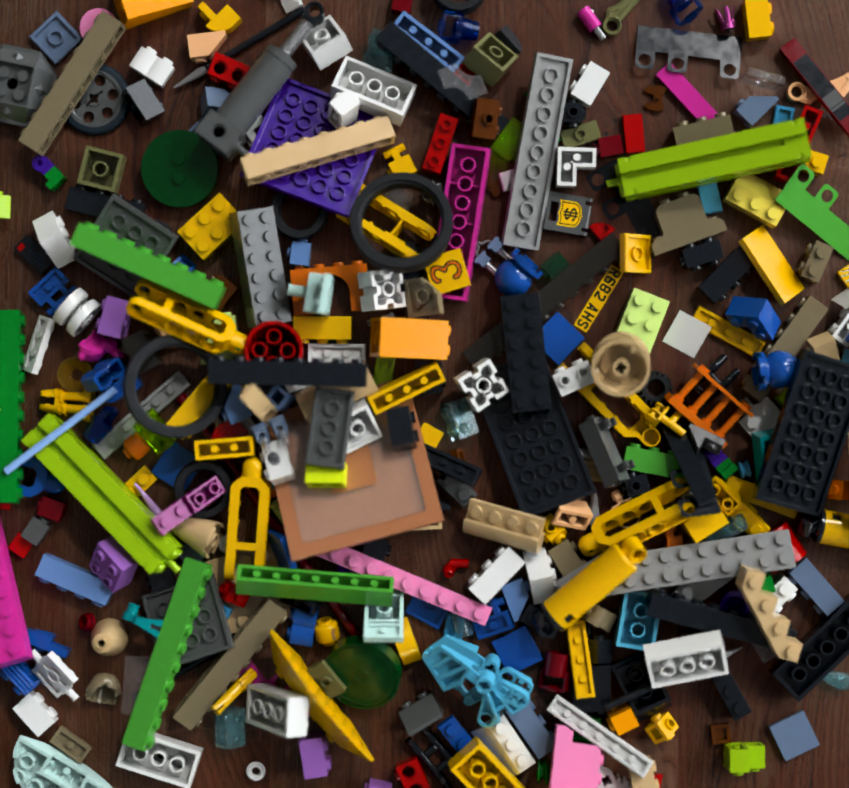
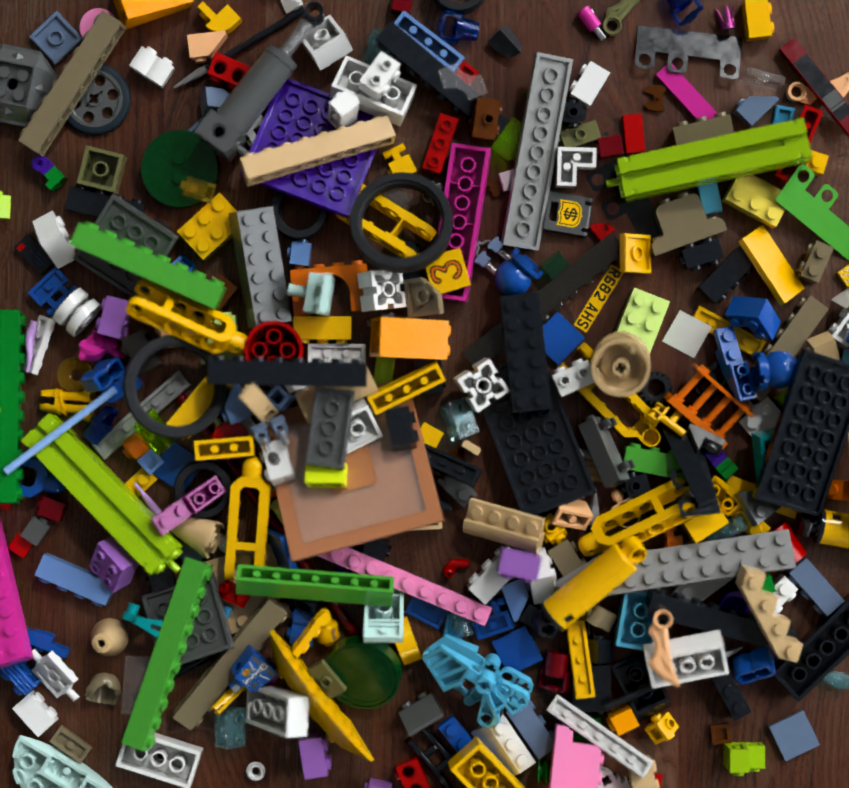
(29, 342): none -> lavender animal
(87, 622): dark red plate -> none
(143, 102): brick -> none
(150, 461): none -> medium blue tile
(198, 189): none -> clear yellow brick
(251, 671): none -> blue torso
(311, 631): none -> yellow hinge
(379, 76): none -> white brick
(471, 447): none -> tan tile
(490, 59): olive brick -> none
(518, 564): none -> medium lavender brick
(661, 659): none -> light nougat piece
(732, 365): none -> blue slope
(744, 469): dark azure bush -> none
(754, 666): none -> blue brick
(755, 509): none -> dark grey wing

